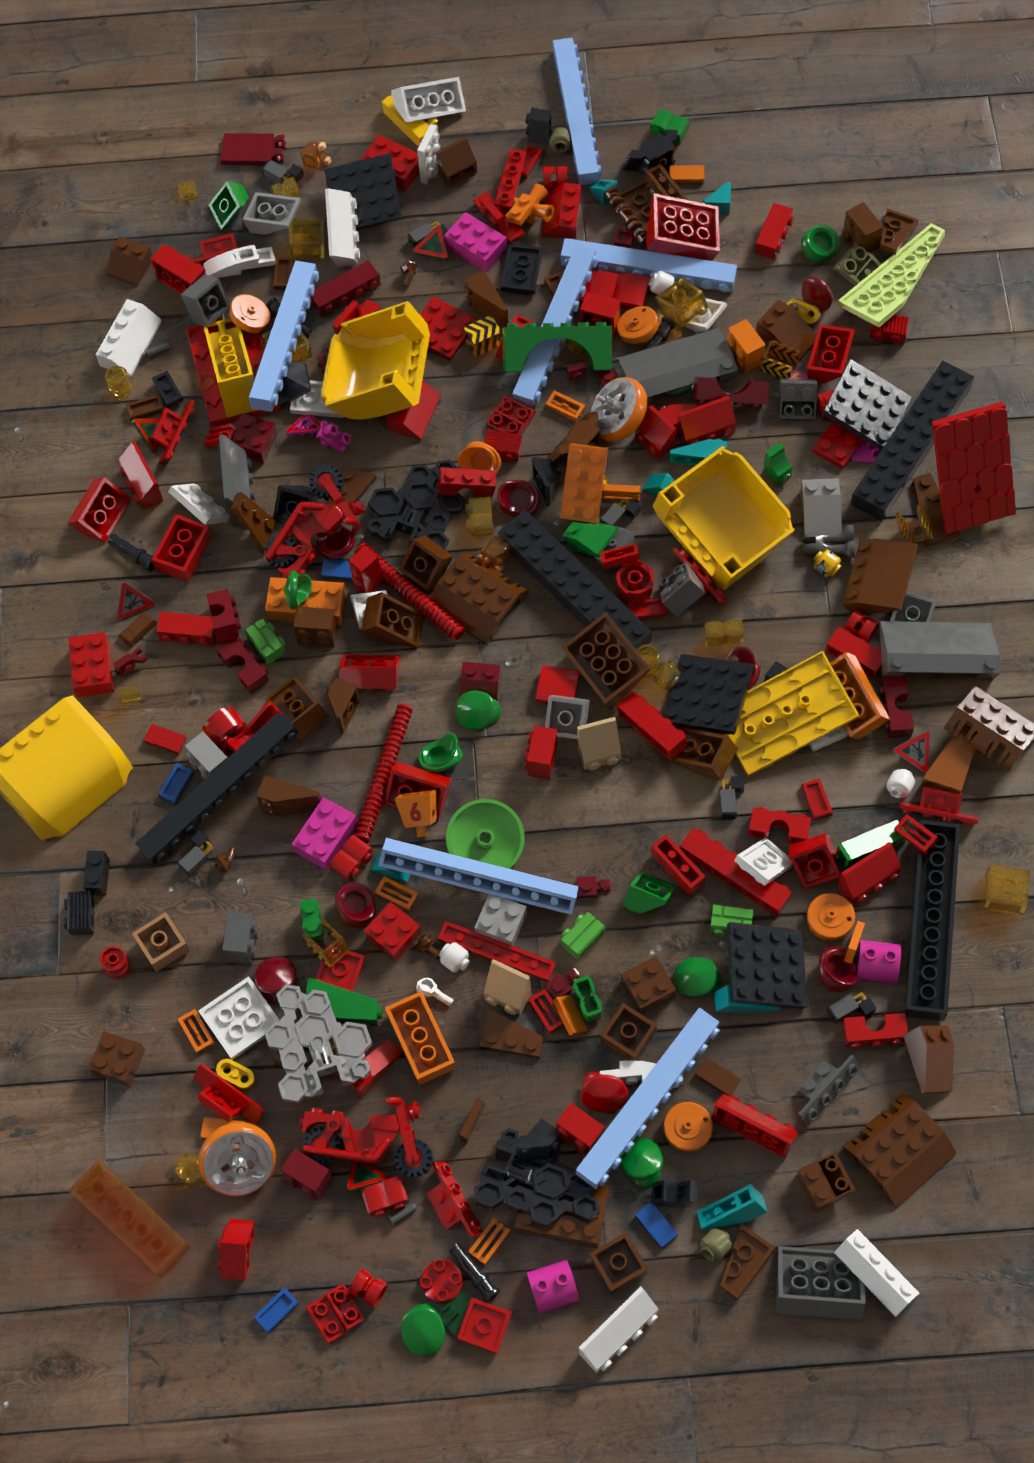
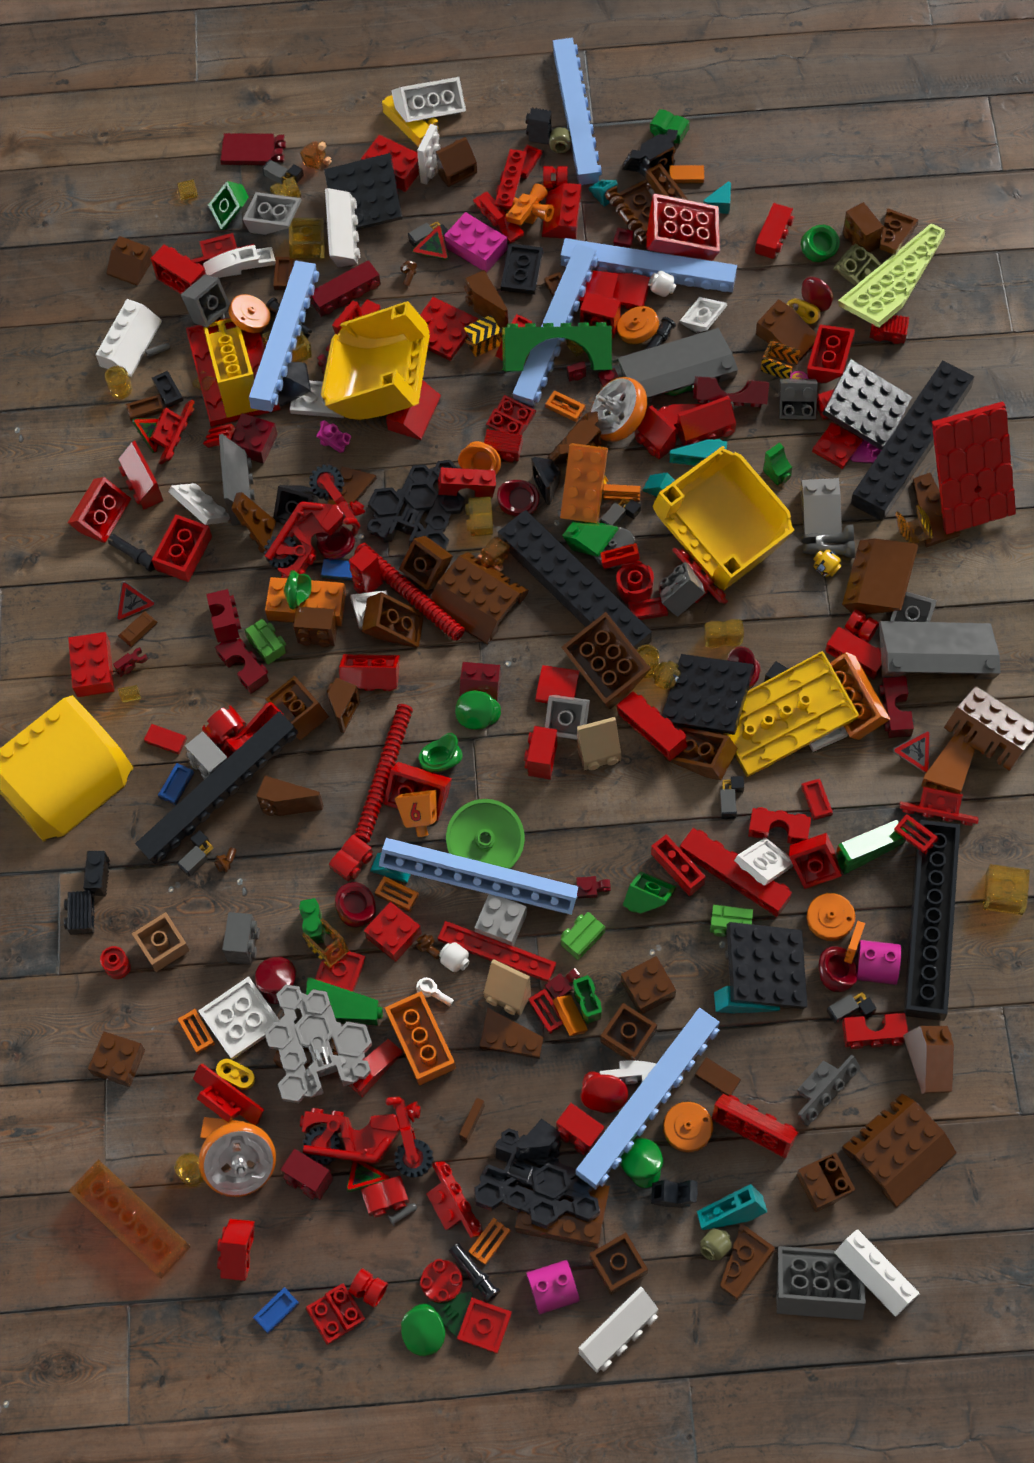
(186, 628): red brick -> none
(304, 425): piece -> none
(325, 833): dark pink brick -> none
(656, 1225): blue tile -> none
(681, 302): clear yellow brick -> none
(697, 977): green piece -> none
(745, 346): orange brick -> none
(870, 874): red slope -> none
(900, 783): white head -> none

